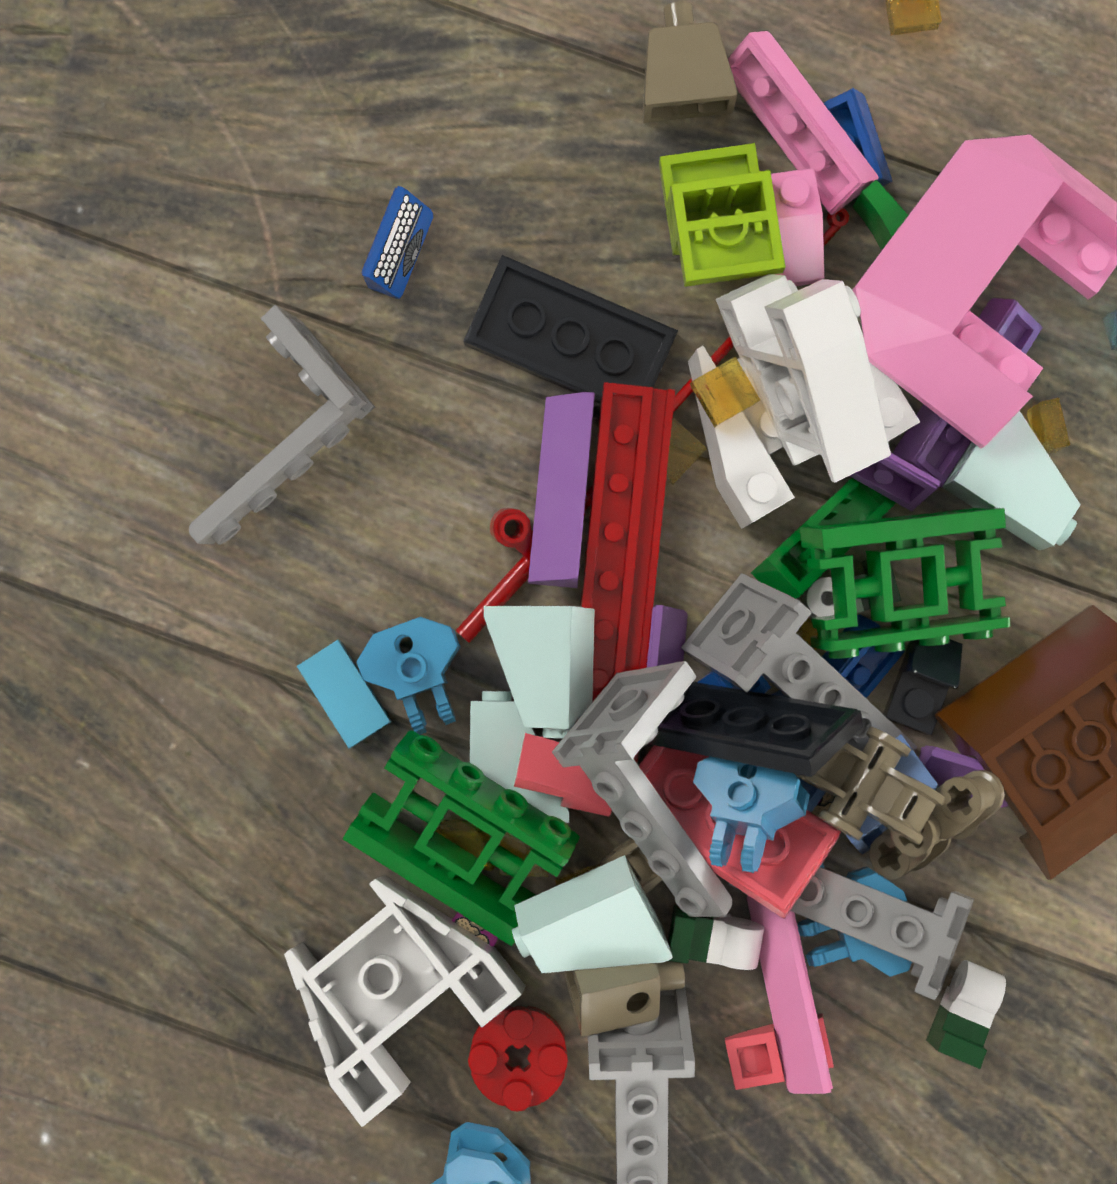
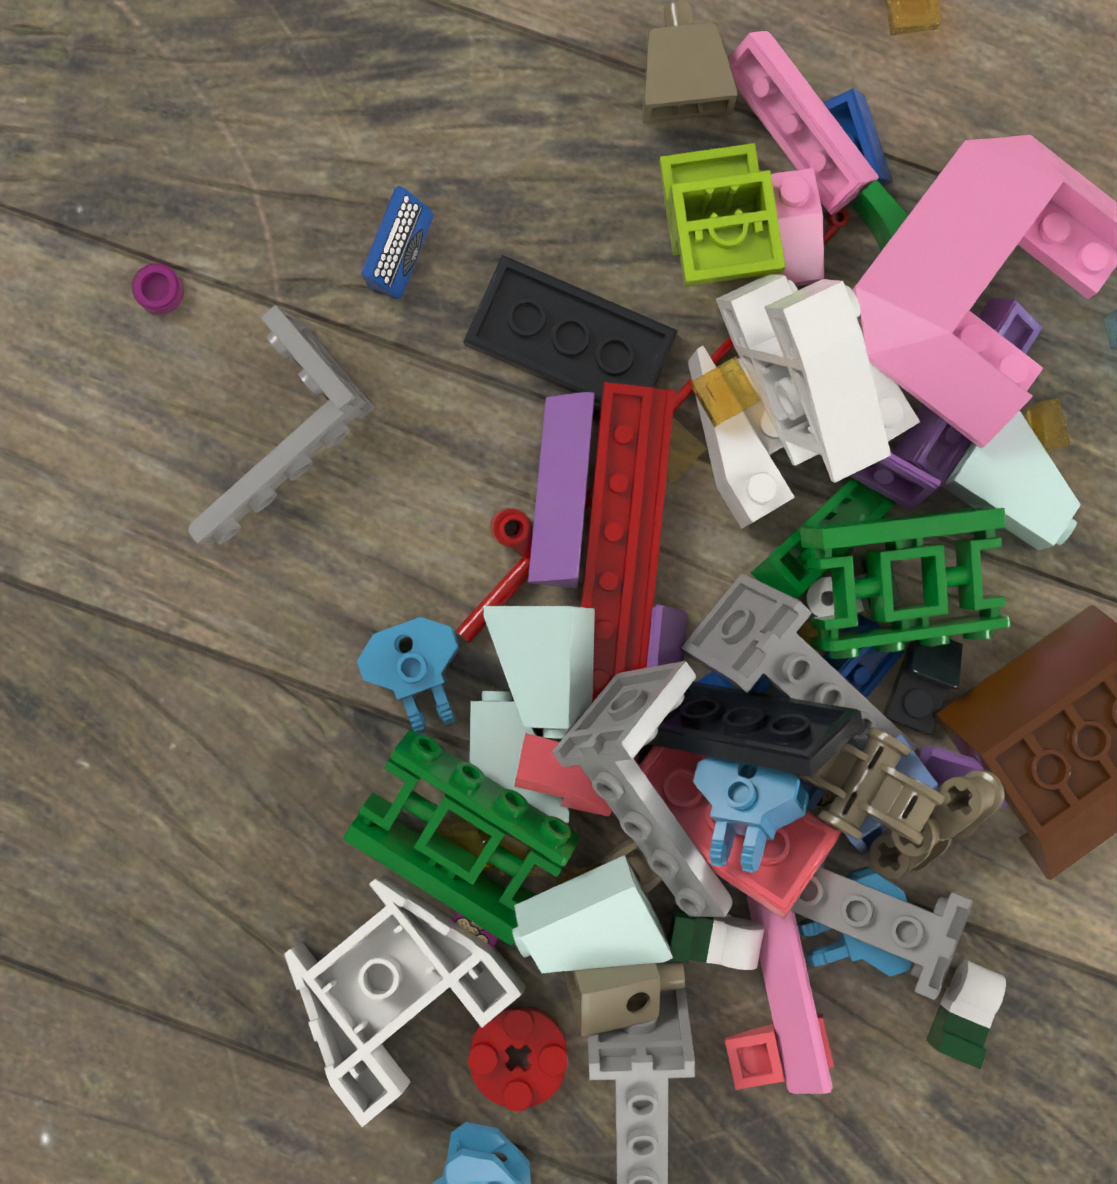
(157, 289): none -> magenta tile
(344, 694): medium azure tile -> none

